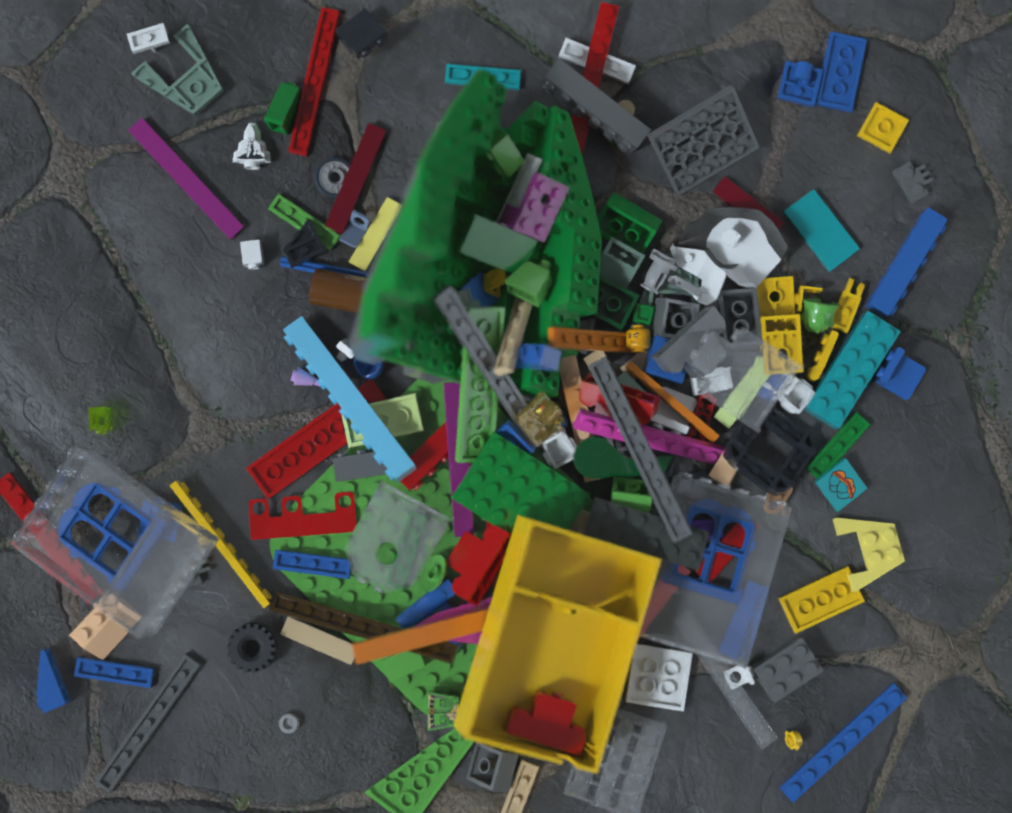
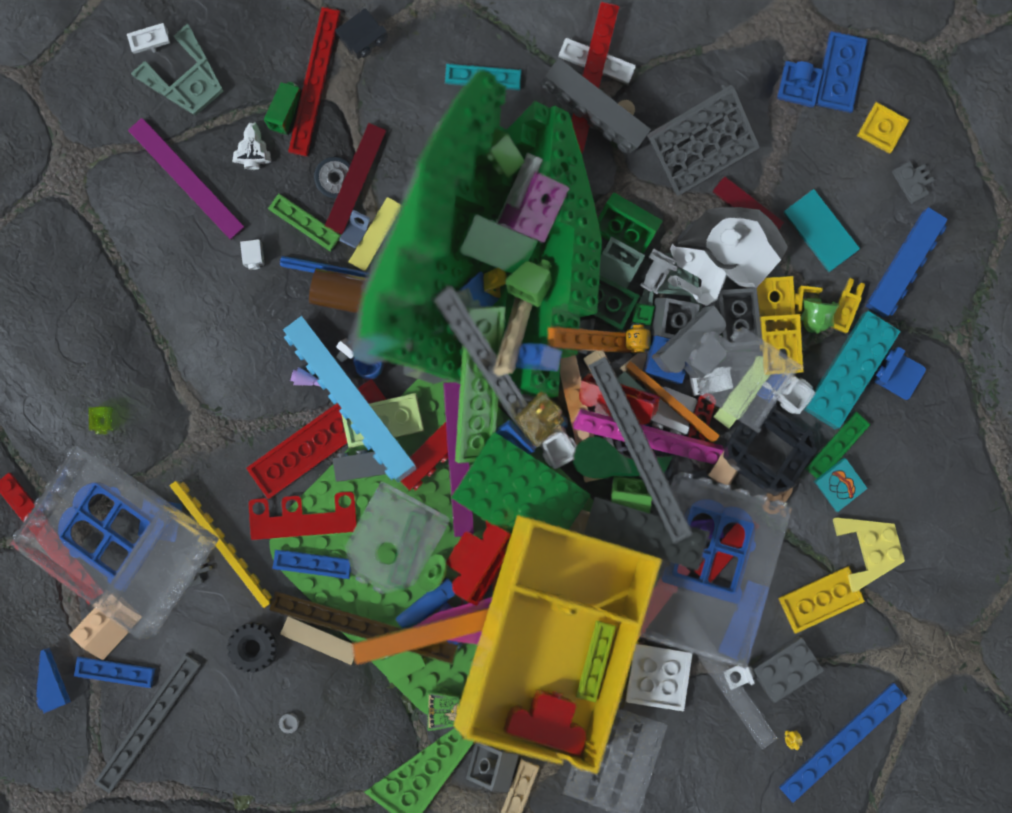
(304, 245): black wing -> none
(596, 661): none -> lime tile
(821, 357): yellow hinge -> none

